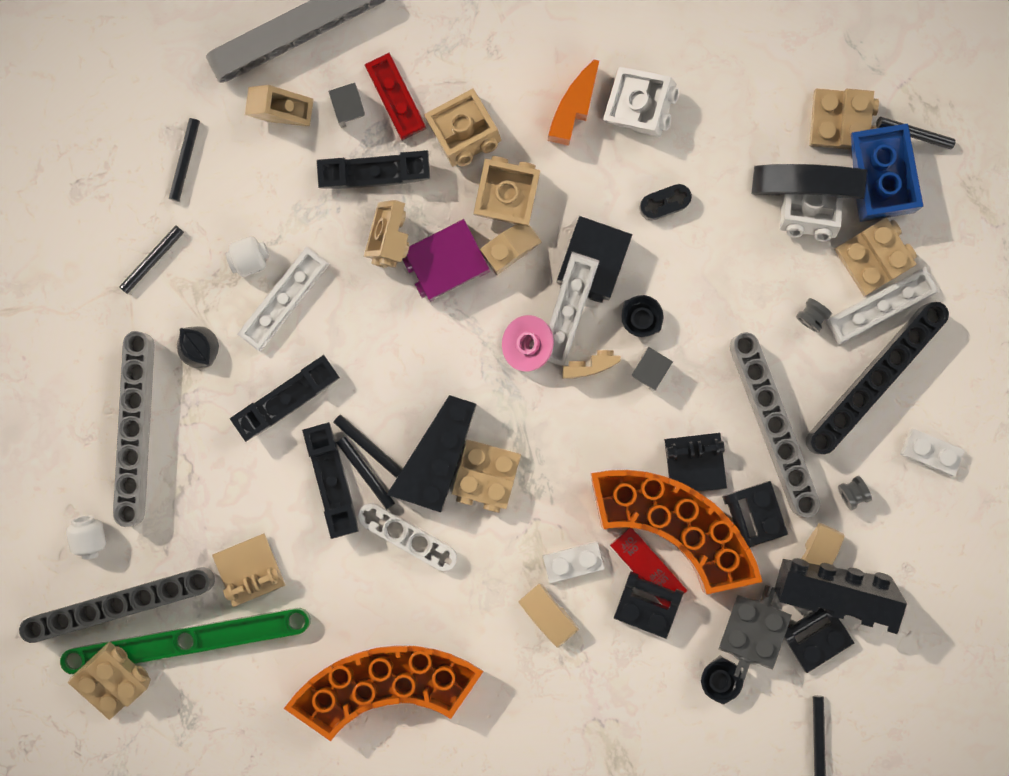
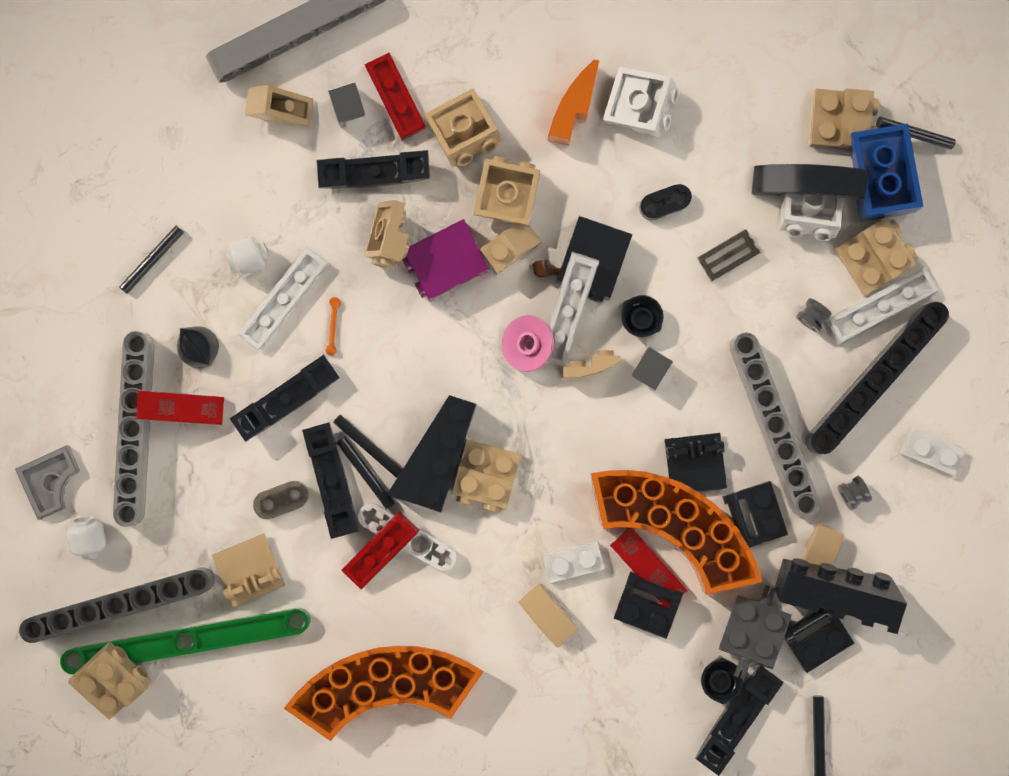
(46, 480): none -> light grey tile
(179, 407): none -> red tile
(184, 159): black bar -> none
(281, 498): none -> clear smoke plate
(334, 303): none -> orange hinge
(380, 550): none -> red tile
(542, 269): none -> reddish brown hand
(737, 719): none -> black slope
(749, 243): none -> clear smoke tile

